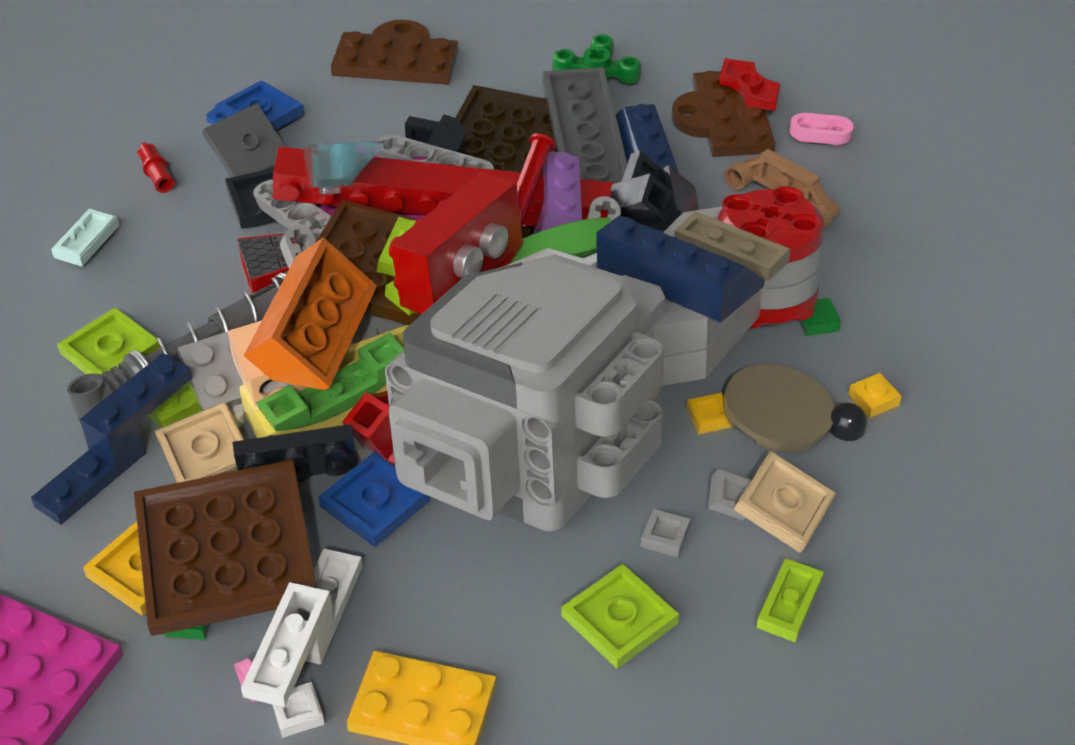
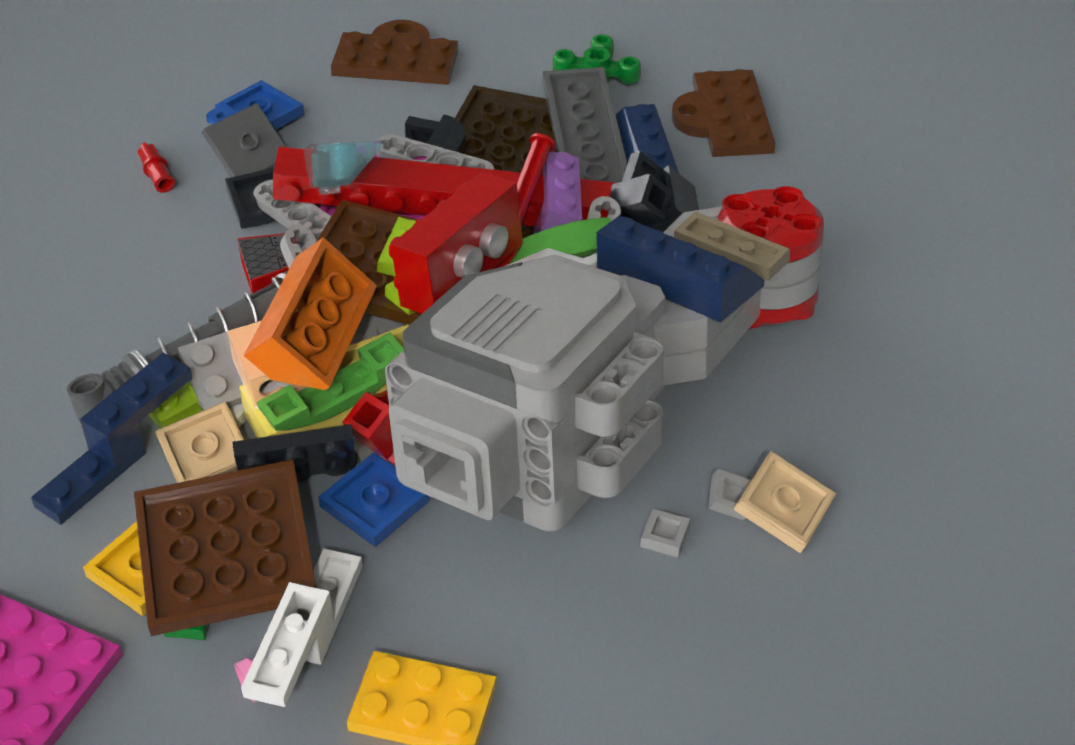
(85, 237): light aqua plate -> none
(106, 342): lime plate -> none
(301, 711): white tile -> none
(620, 615): lime plate -> none
(707, 413): yellow tile -> none
(753, 87): red tile -> none
(776, 171): medium nougat plate -> none
(778, 407): dark tan tile -> none
(790, 600): lime plate -> none
(821, 128): bright pink plate -> none
(823, 320): green tile -> none
(848, 421): black piece -> none
(874, 395): yellow plate -> none

